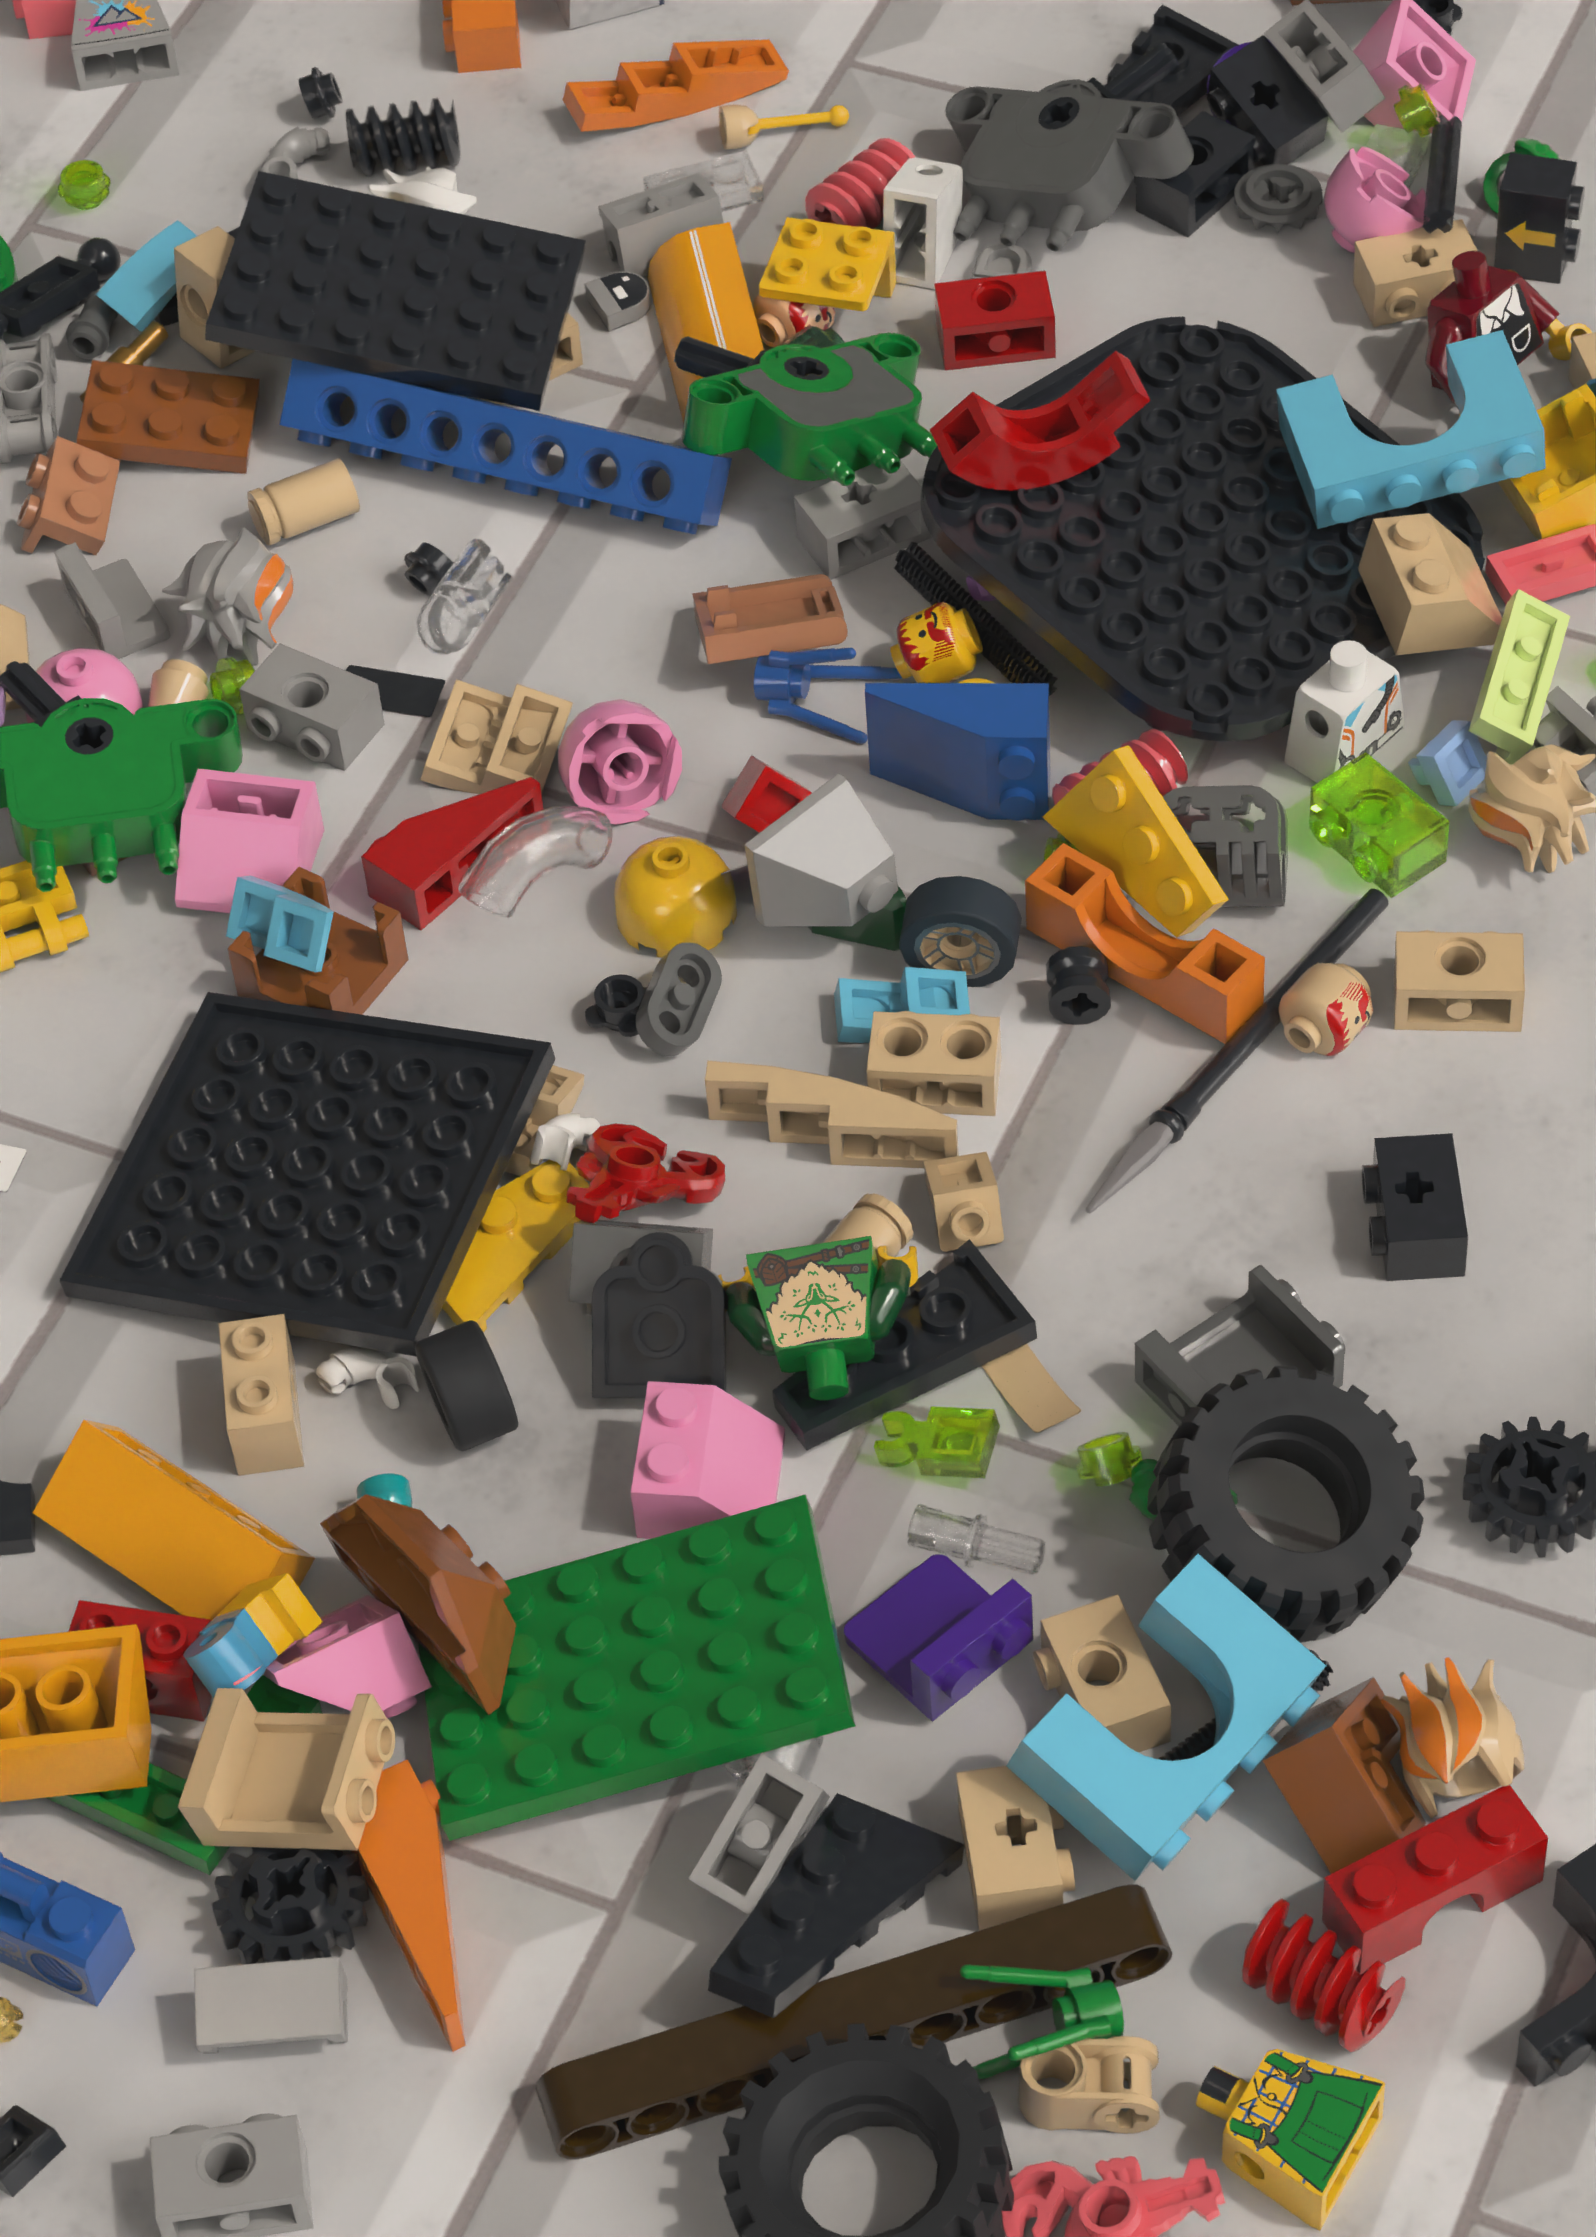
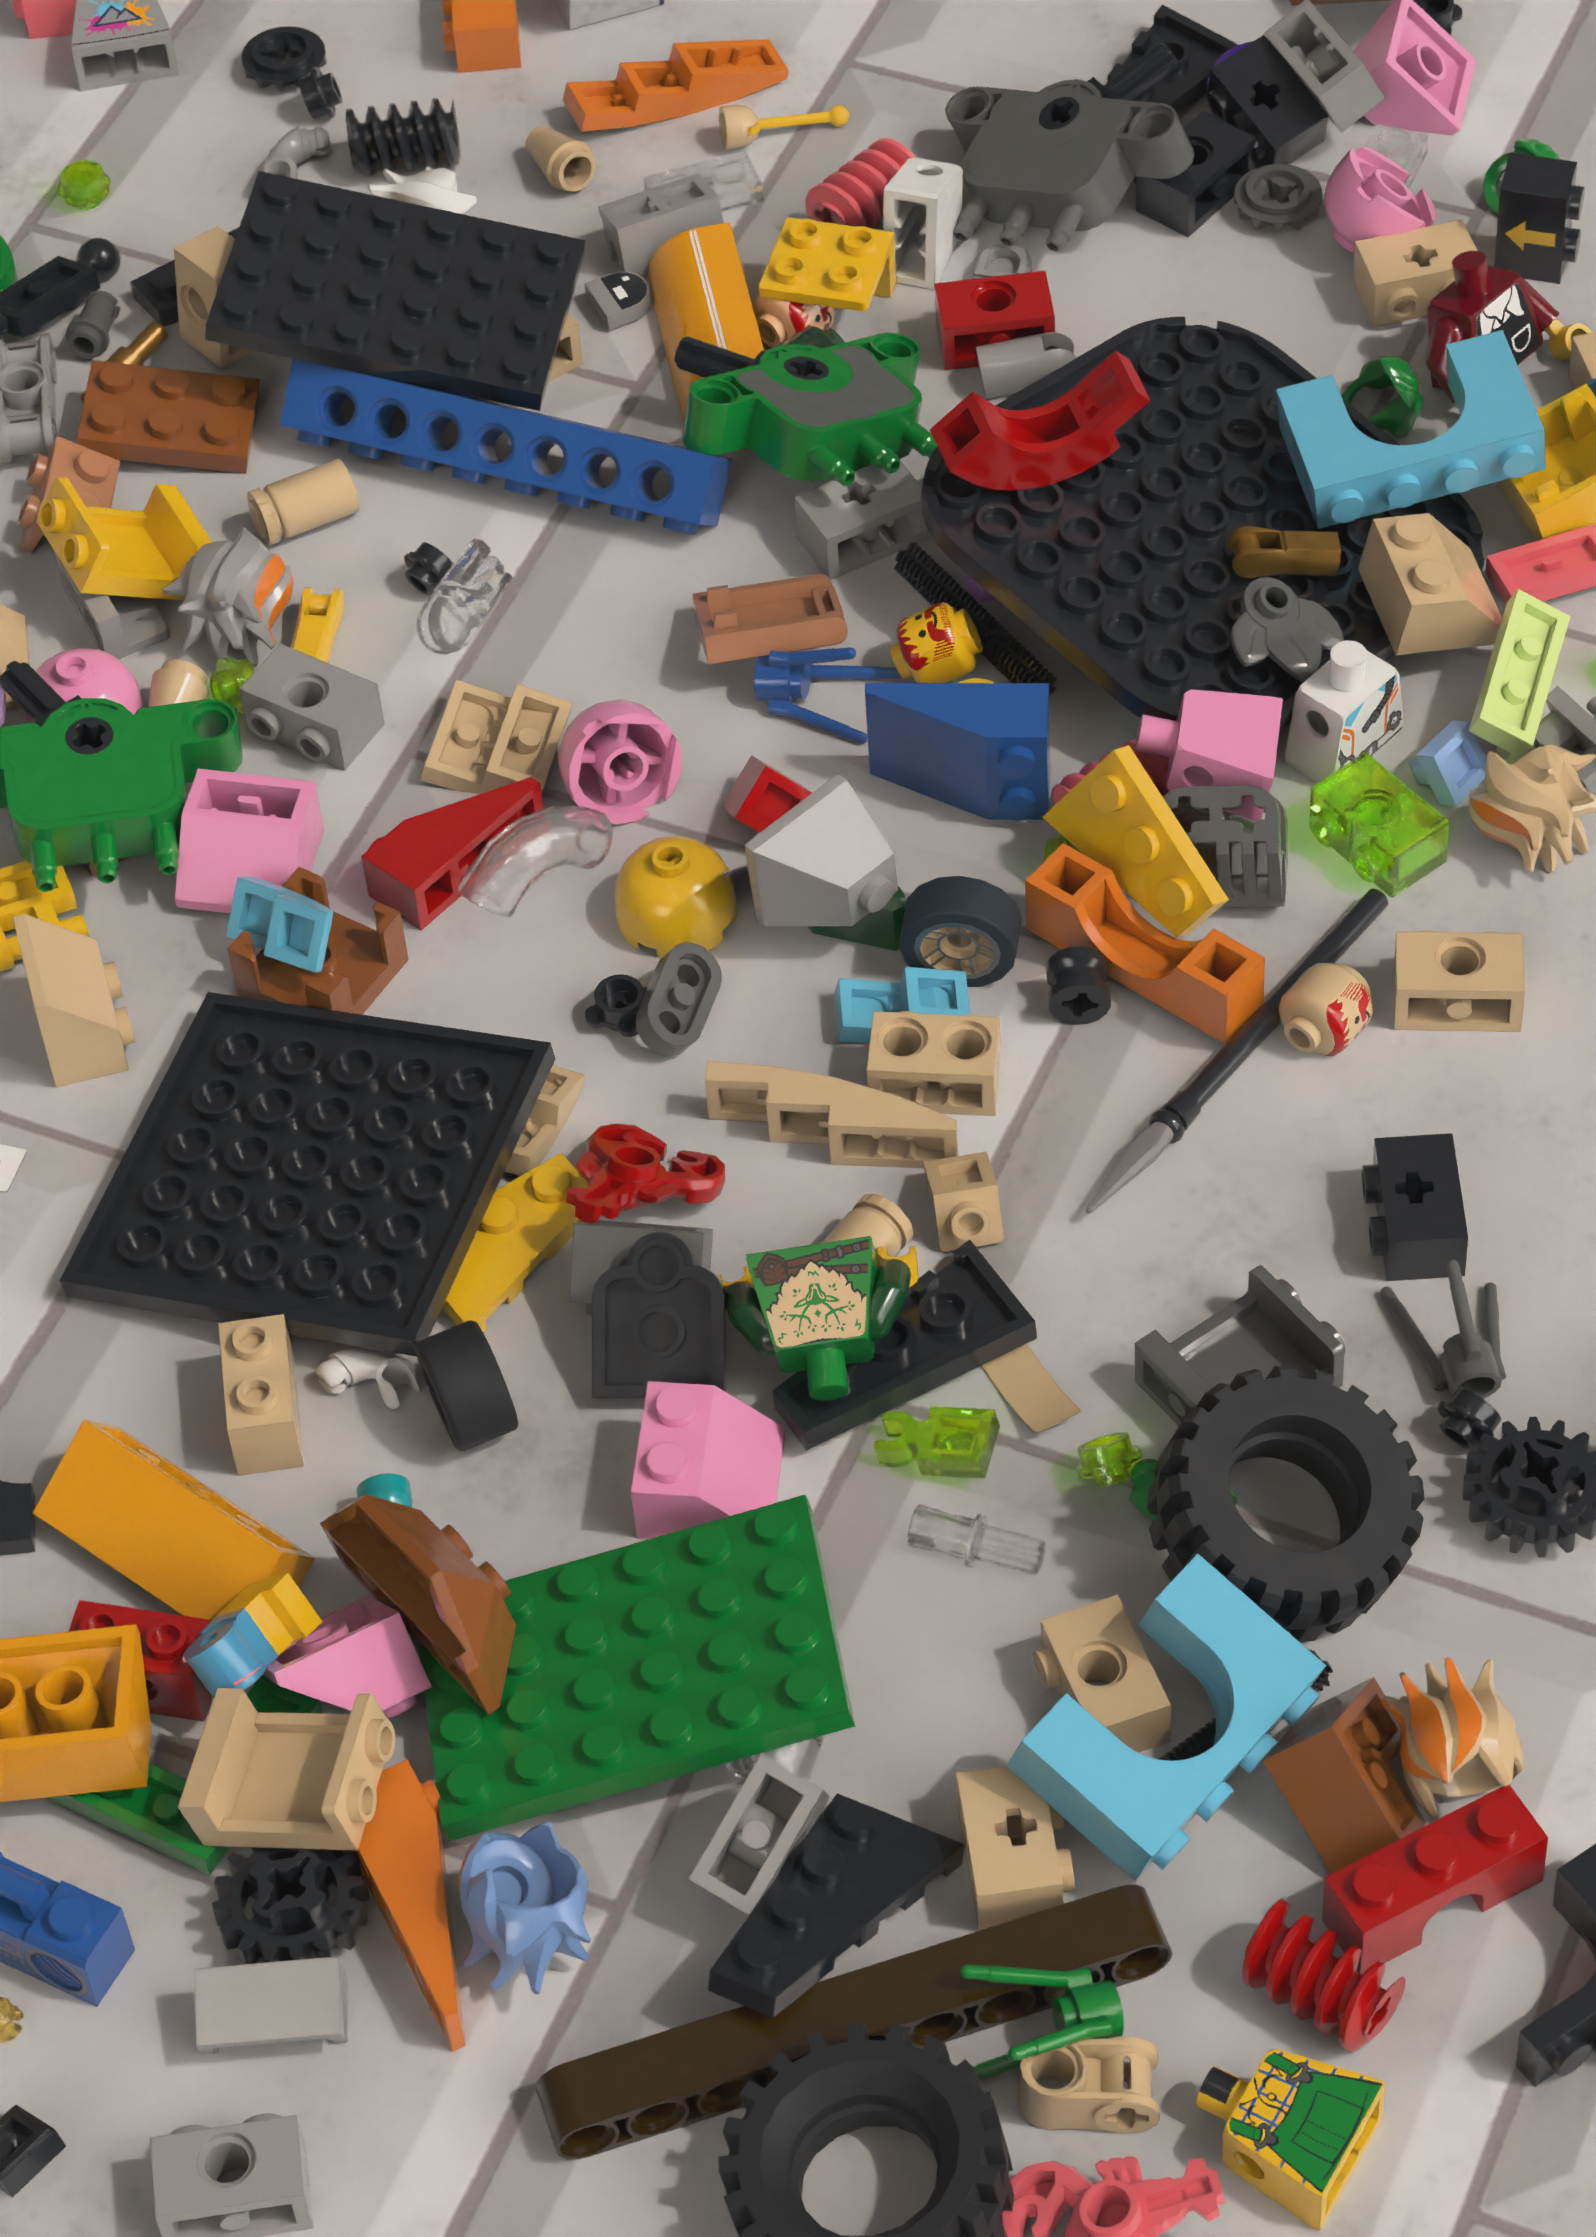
(74, 1001): none -> tan slope
(121, 548): none -> yellow panel
(147, 278): medium azure slope -> none
(266, 50): none -> black gear
(318, 623): none -> yellow bar
(403, 691): black sticker -> none
(523, 1902): none -> medium blue hair
(561, 1136): white arm -> none
(562, 159): none -> tan cone
(941, 1633): dark purple bracket -> none
(1021, 361): none -> light grey piece
(1217, 742): none -> bright pink torso
(1284, 552): none -> pearl gold bar
(1287, 633): none -> dark grey plate
(1401, 412): none -> green piece
(1416, 110): clear neon green plate -> none
(1442, 175): black axle -> none
(1466, 1358): none -> dark grey plant
(1467, 1418): none -> black plate

